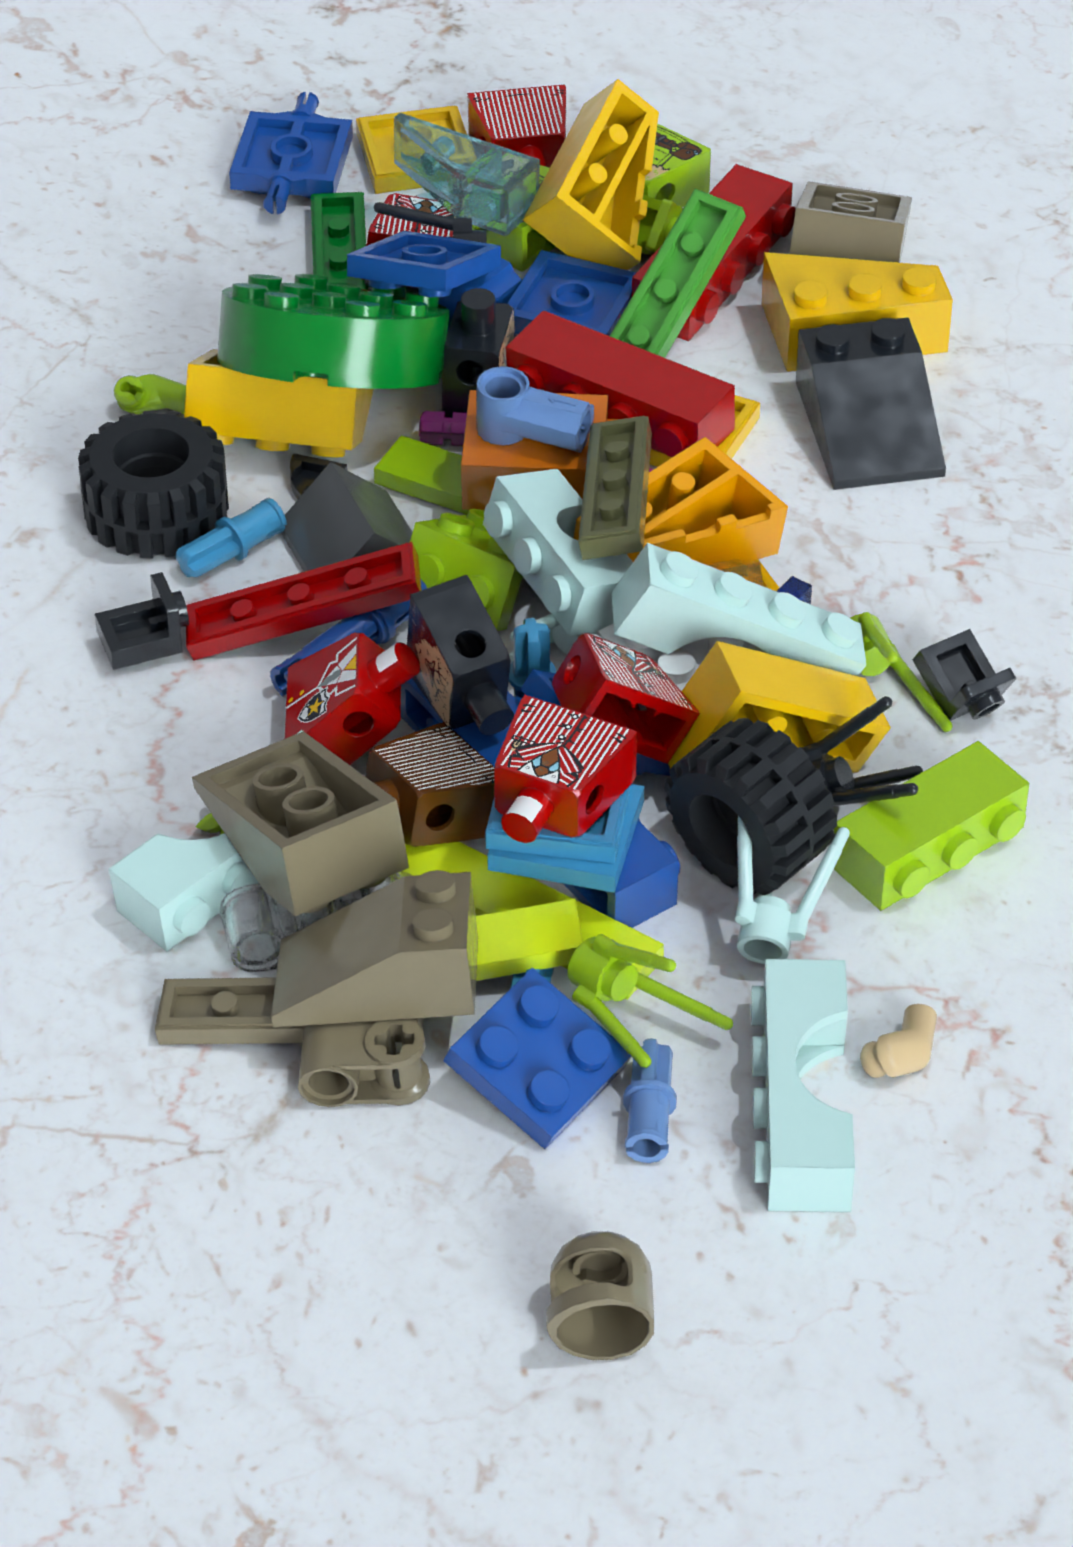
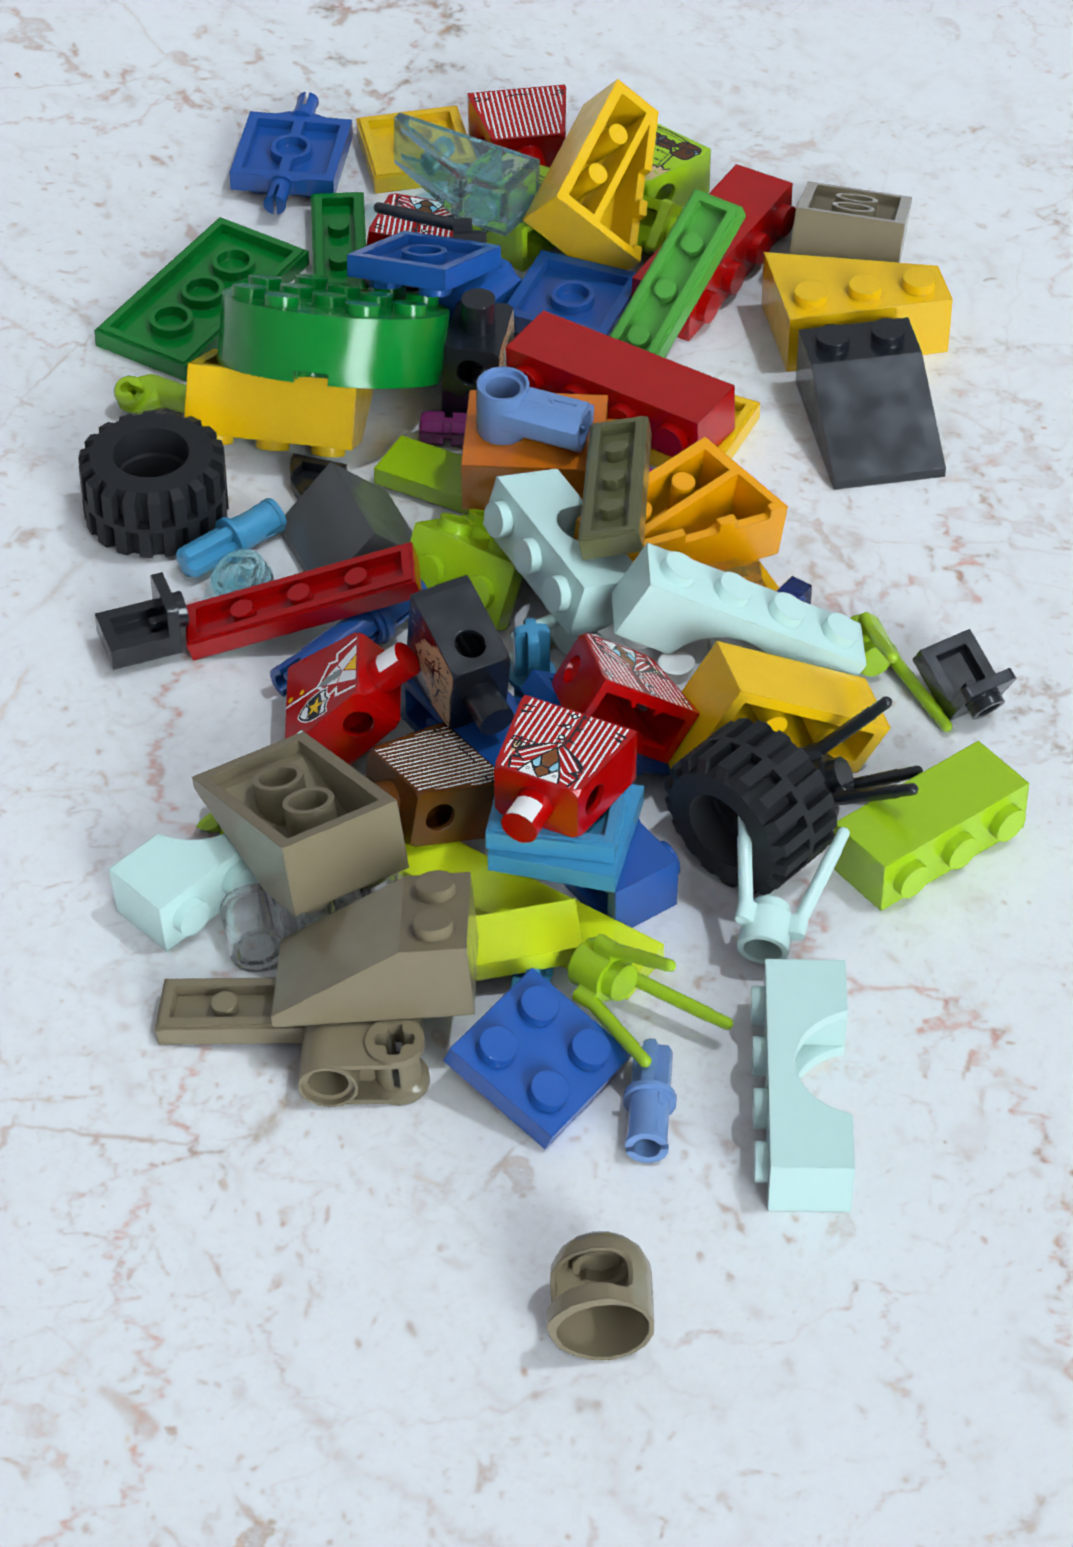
(180, 307): none -> green tile
(239, 571): none -> clear light blue tile
(905, 1049): tan arm -> none

